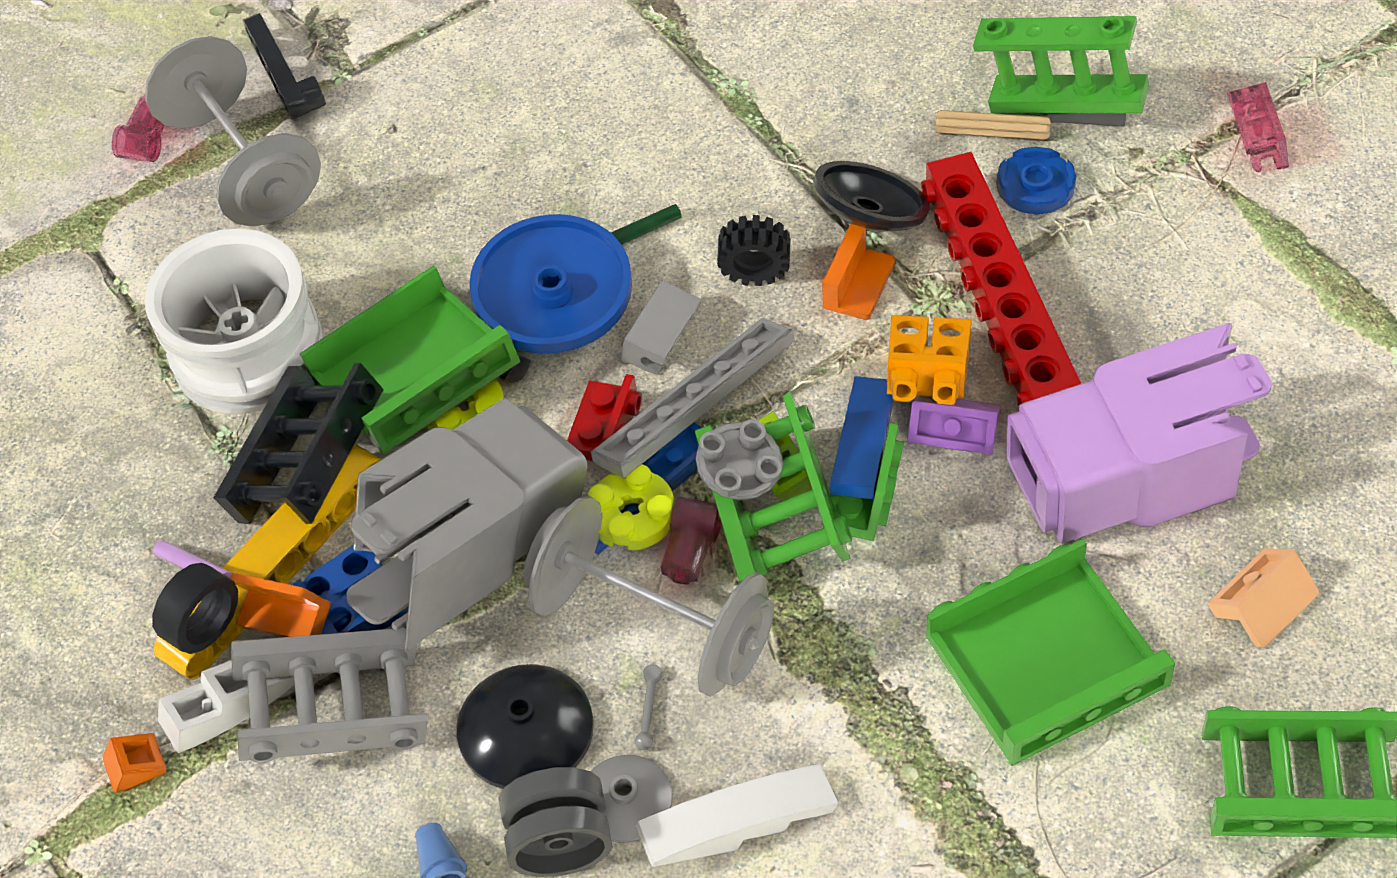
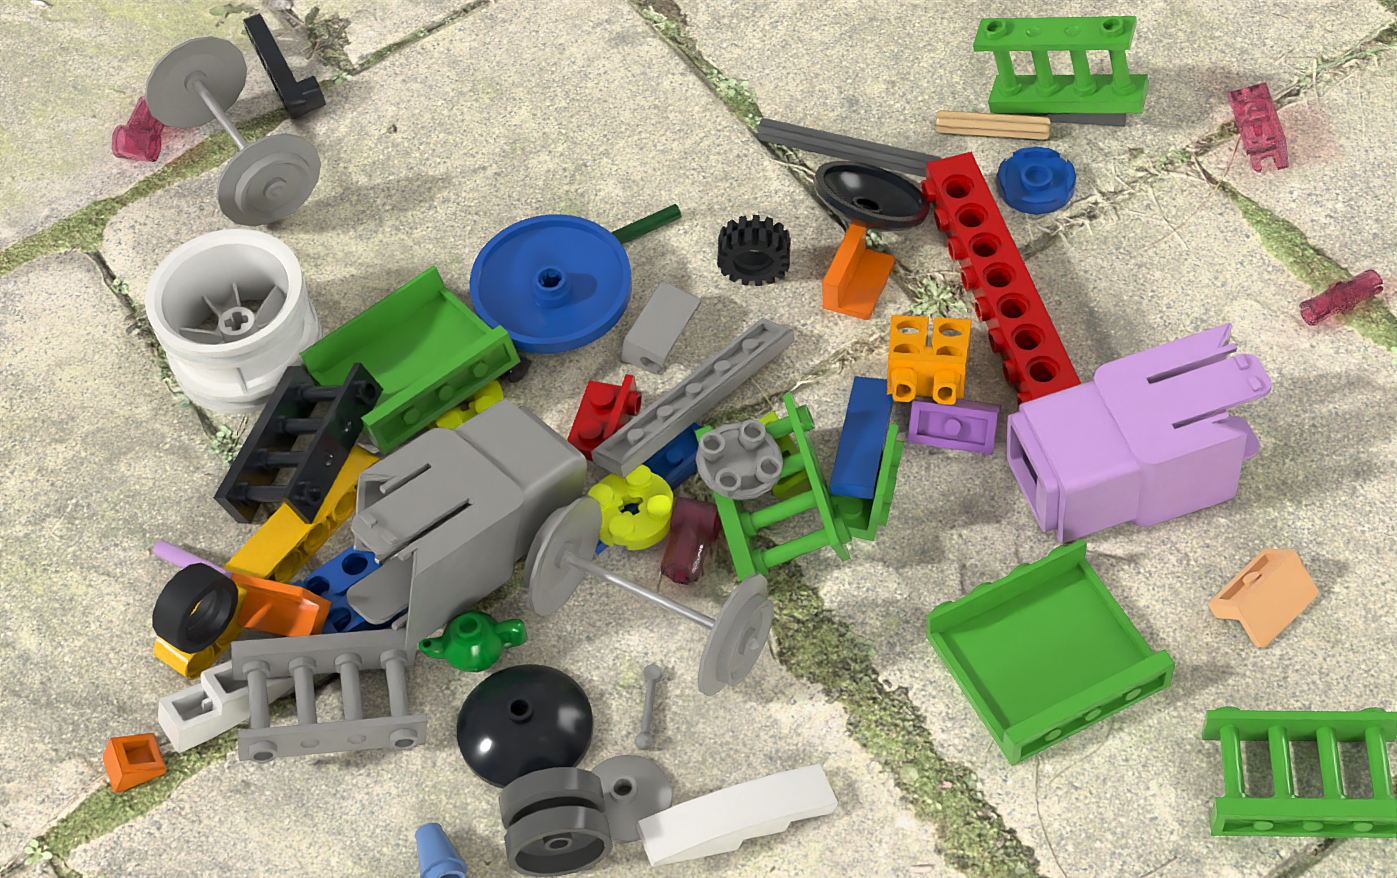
(474, 641): none -> green piece
(844, 147): none -> dark grey axle
(1341, 297): none -> clear pink pin

